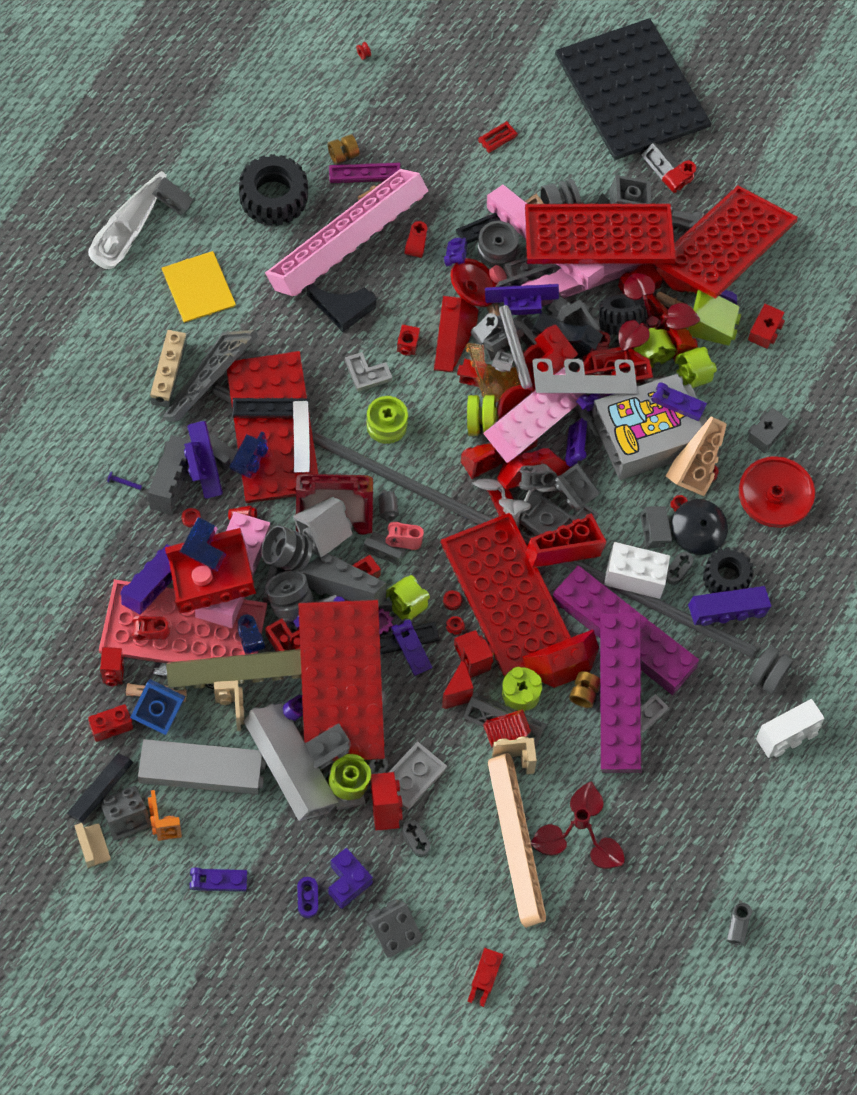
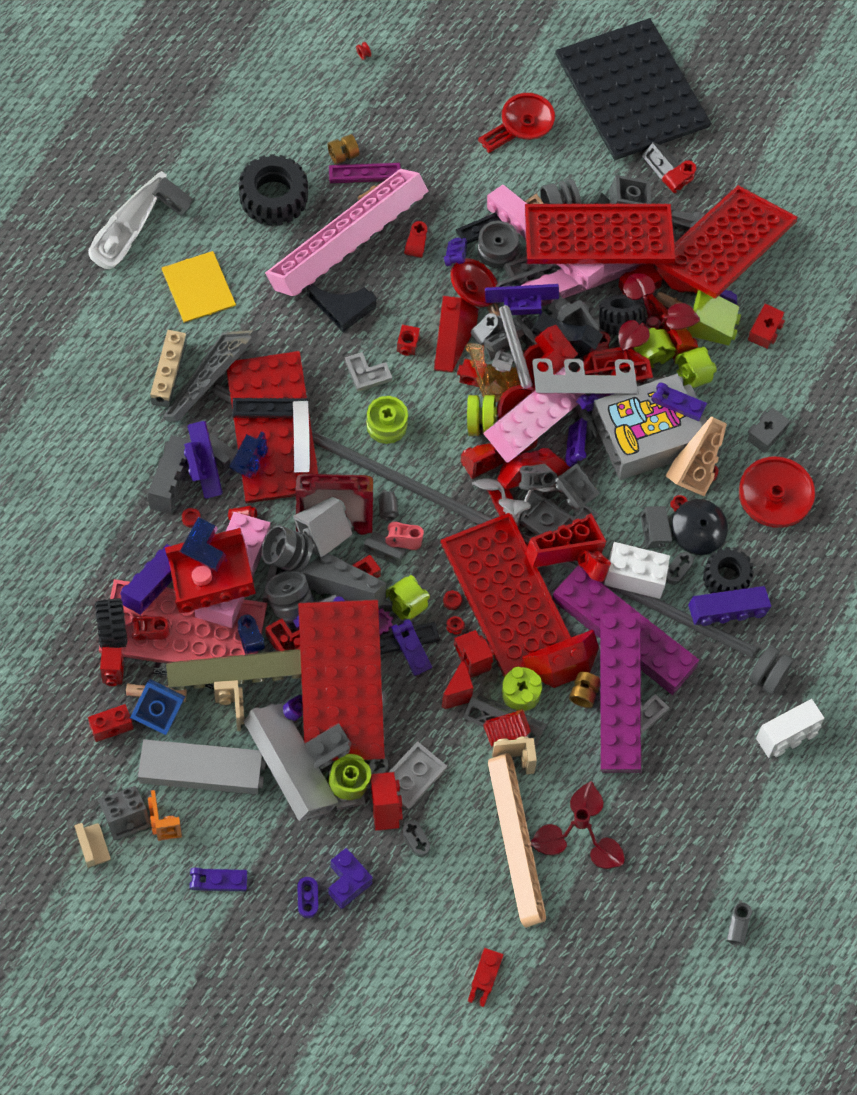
(100, 787): black tile -> none
(111, 623): none -> black tyre
(123, 481): dark purple pin -> none
(394, 927): dark grey bracket -> none
(497, 274): coral tile -> none
(528, 108): none -> red dish
(594, 564): none -> red piece

